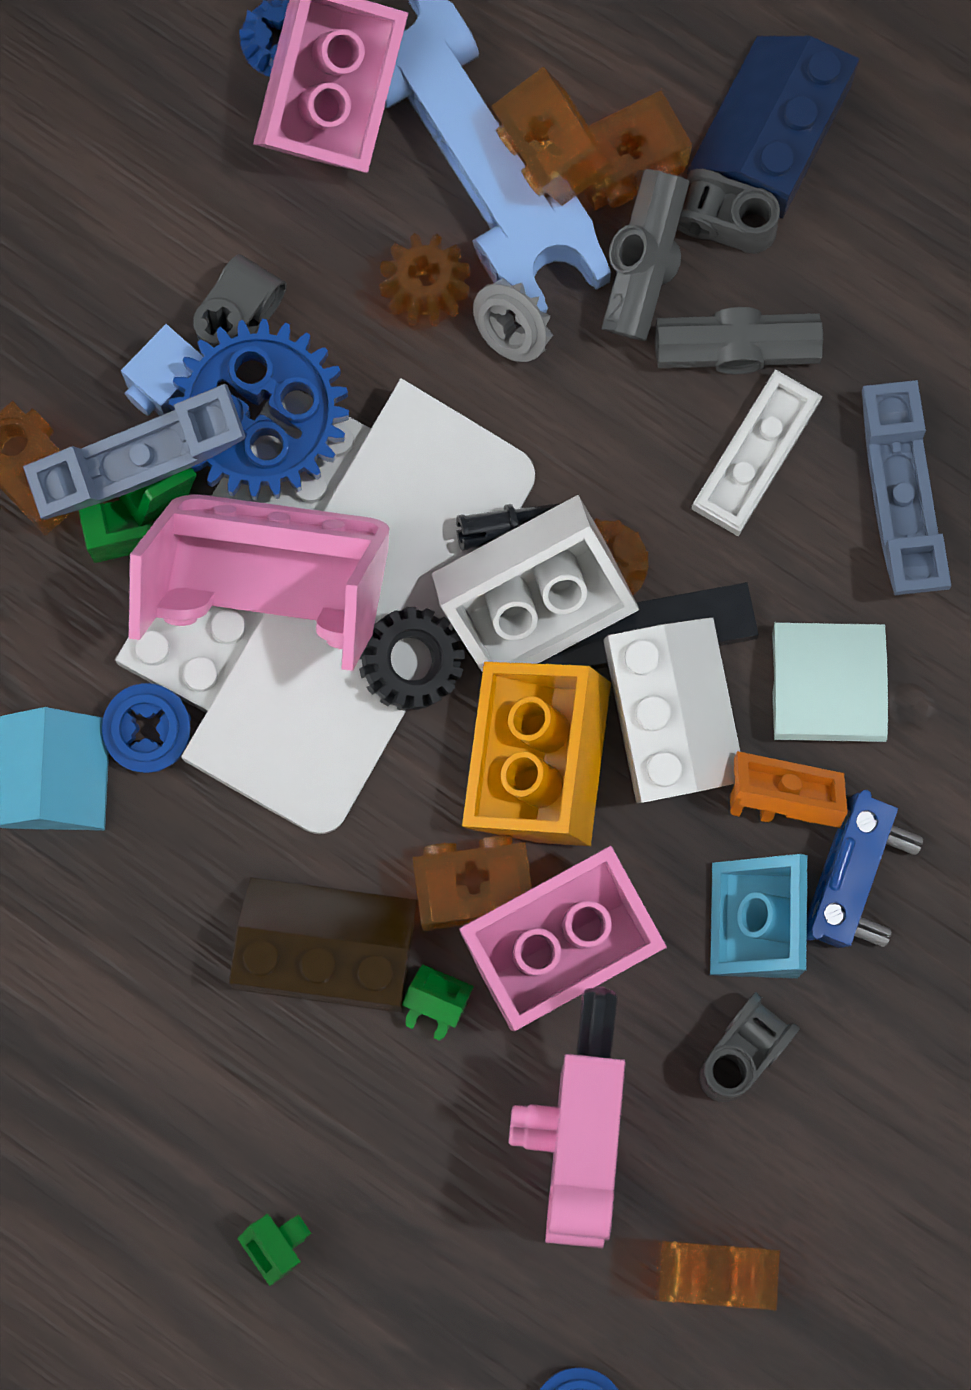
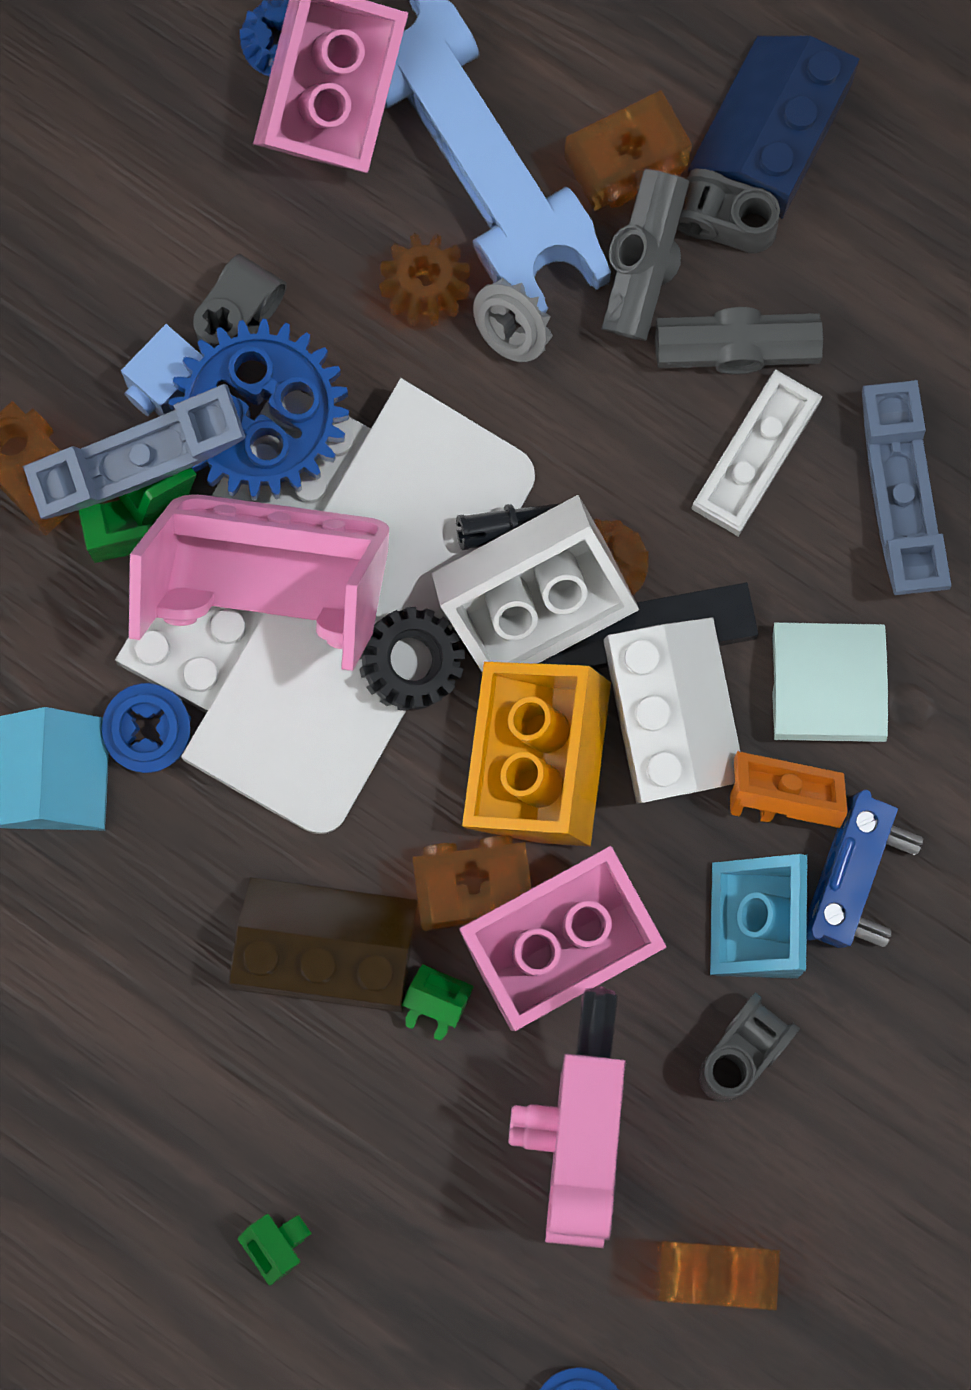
(542, 111): clear orange brick -> none

